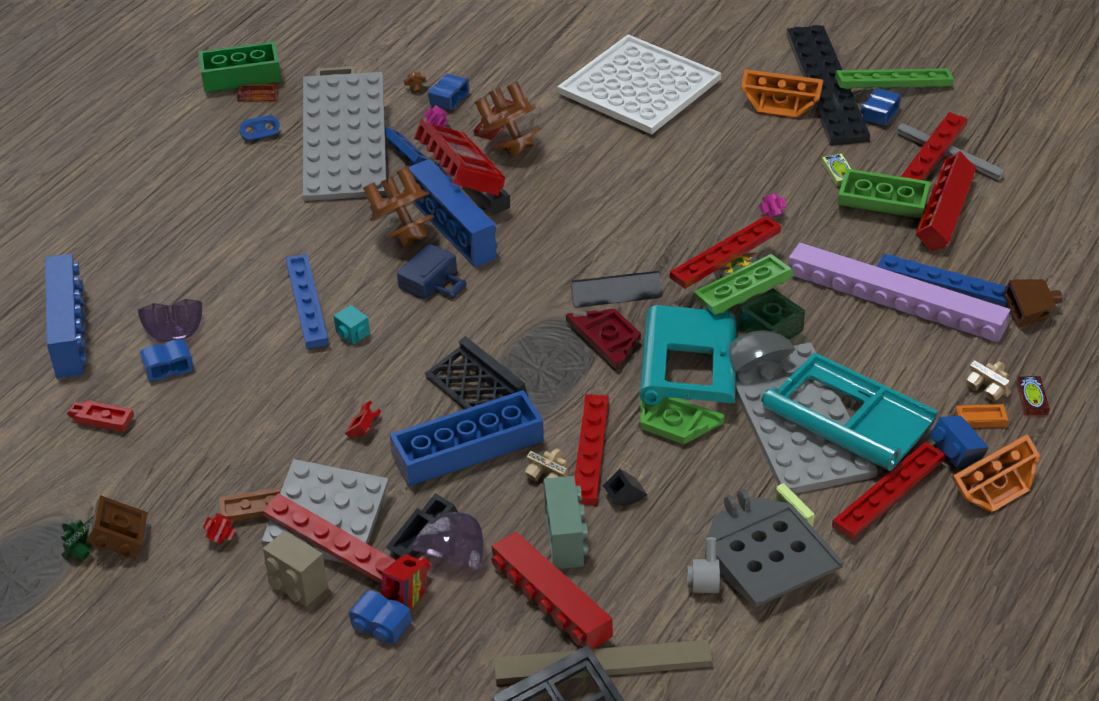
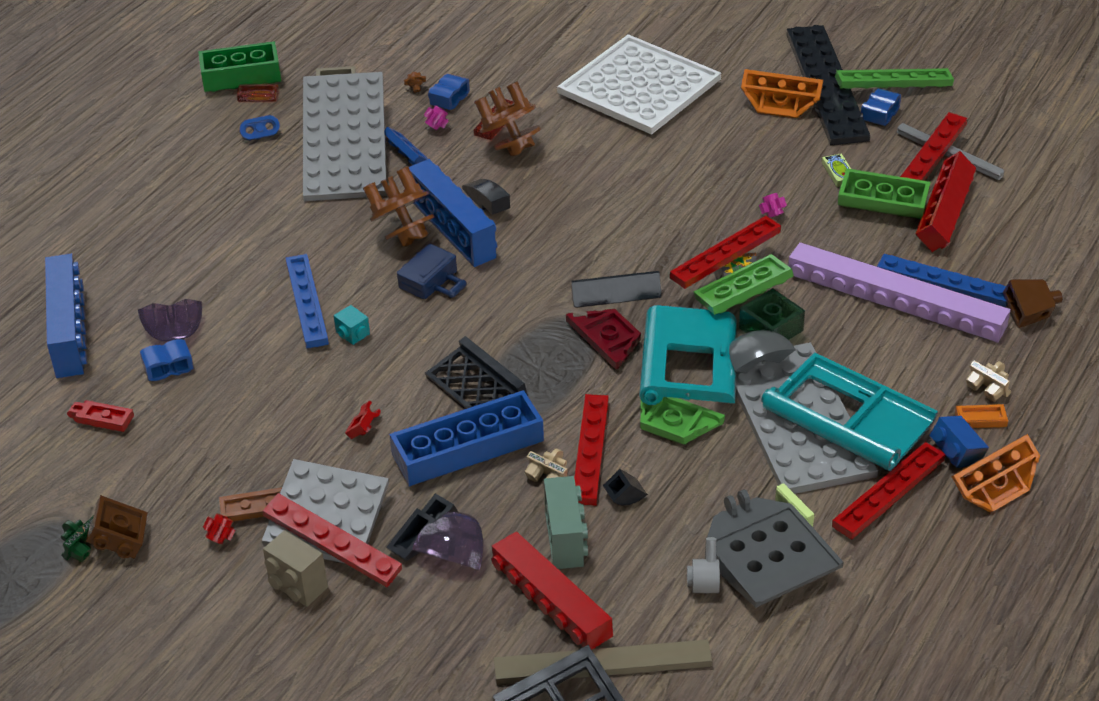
(380, 617): blue brick -> none
(405, 580): red torso -> none
(461, 158): red window -> none
(1032, 395): tile -> none

